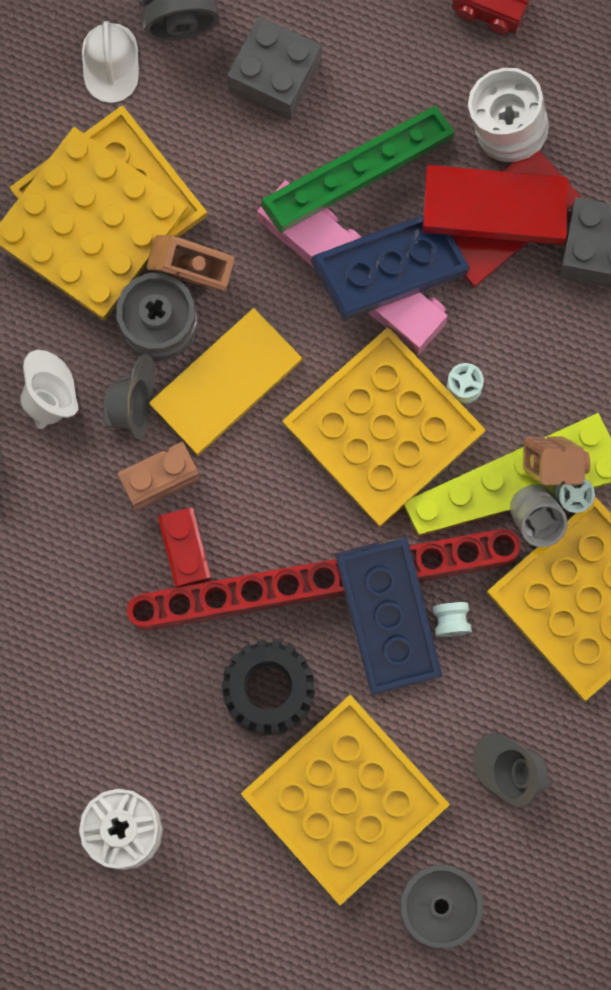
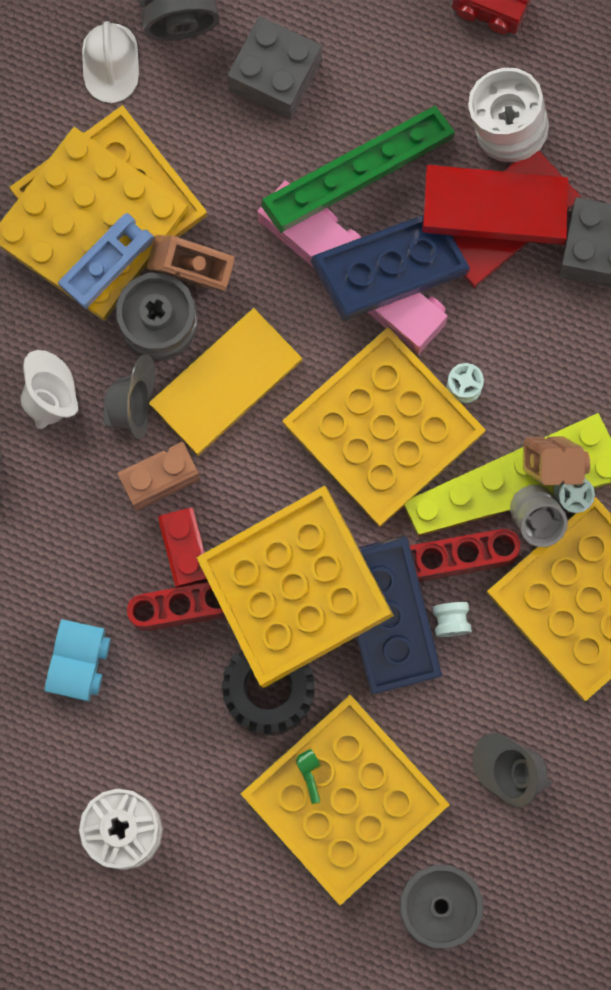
(76, 661): none -> medium azure brick
(105, 261): none -> medium blue plate
(294, 587): none -> yellow plate
(307, 763): none -> green hand

